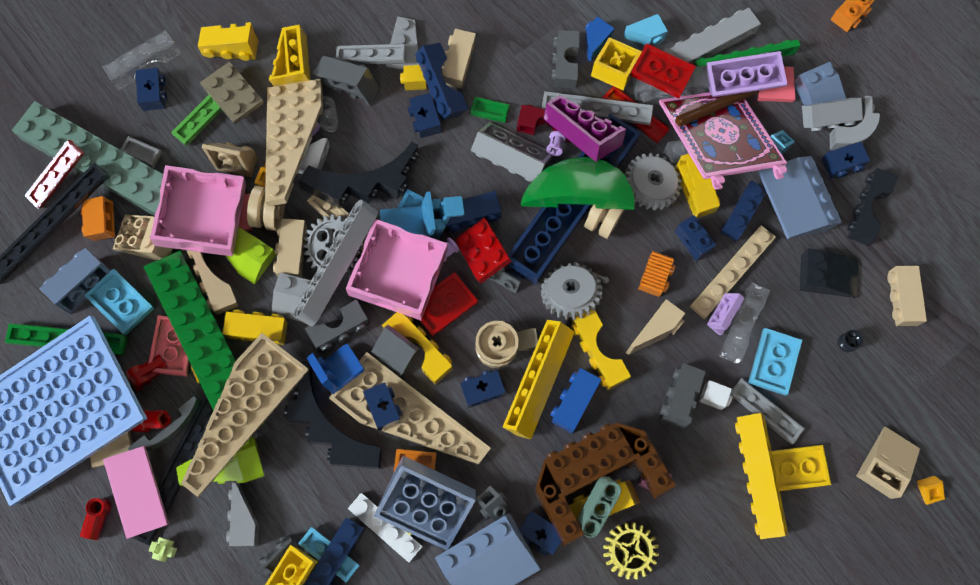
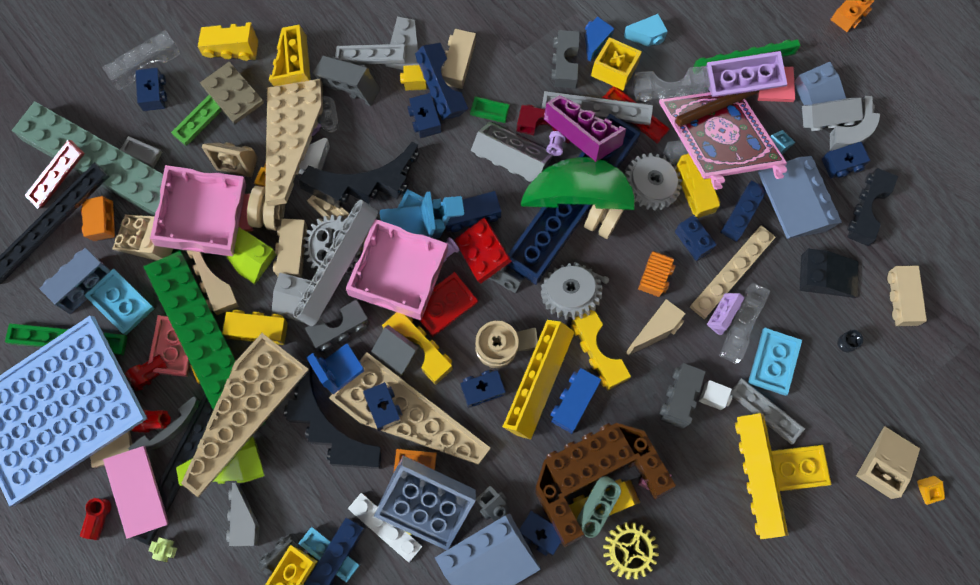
(662, 71): red plate -> none
(716, 37): light grey brick -> none

